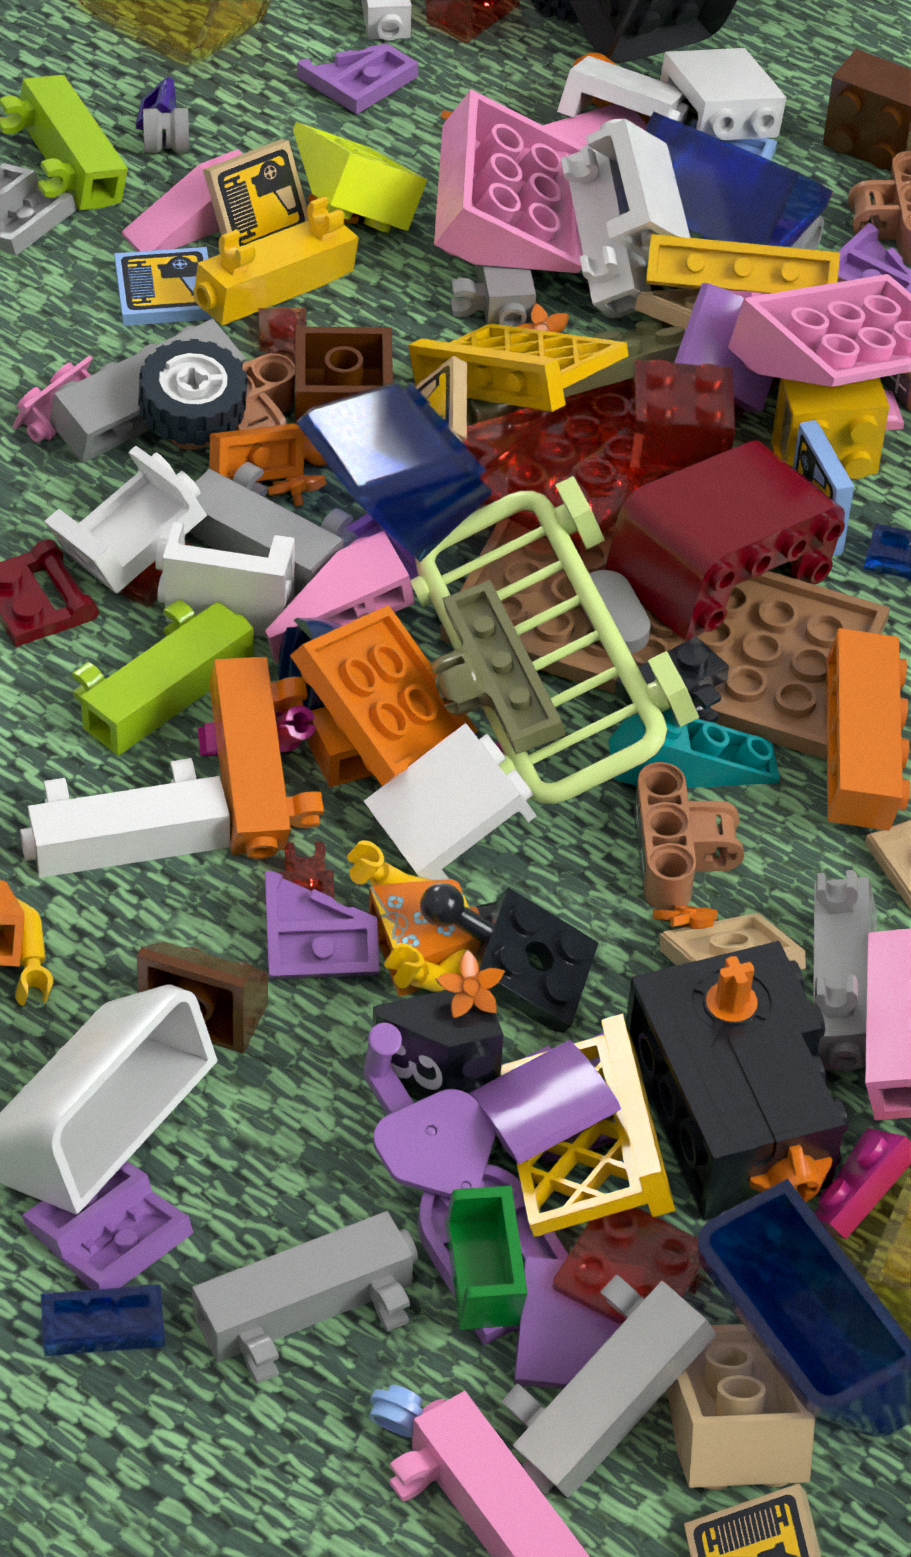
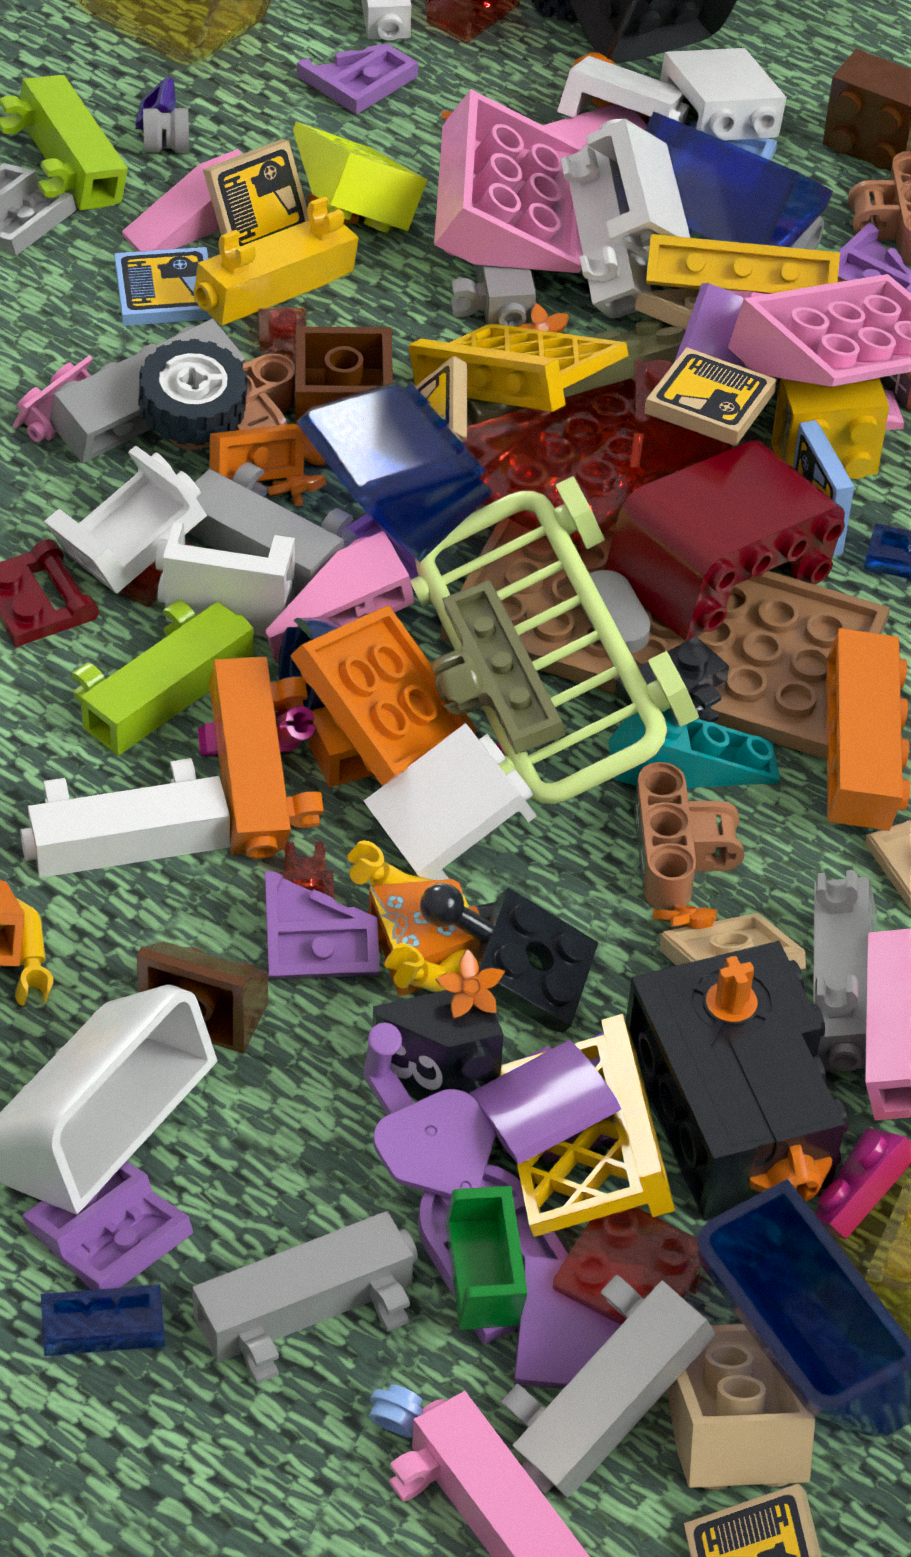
(710, 396): none -> tile

